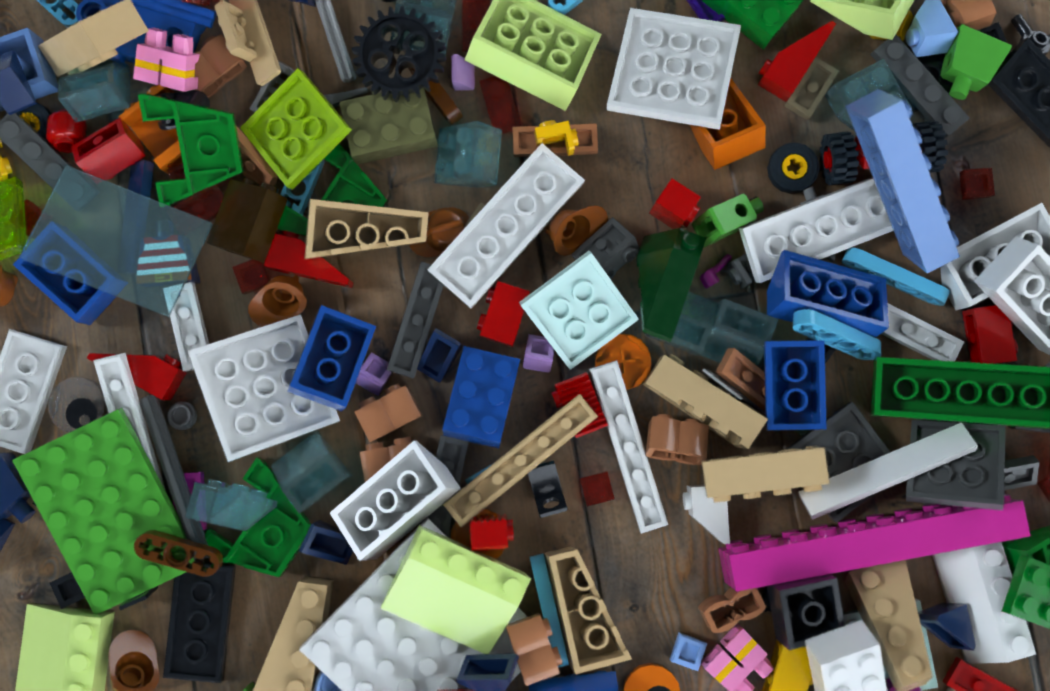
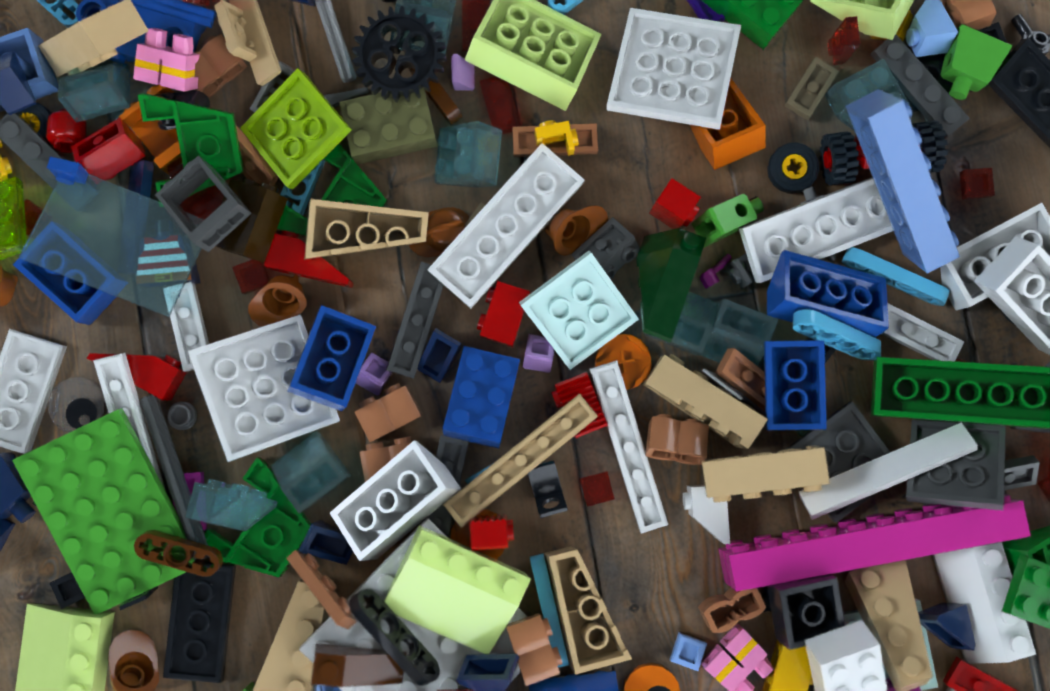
(67, 171): none -> blue plate
(220, 222): none -> dark grey window
(322, 588): none -> nougat plate
(354, 667): none -> reddish brown slope
(397, 632): none -> black beam
(792, 63): red slope -> none
(844, 41): none -> clear red plate
(989, 335): red brick -> none

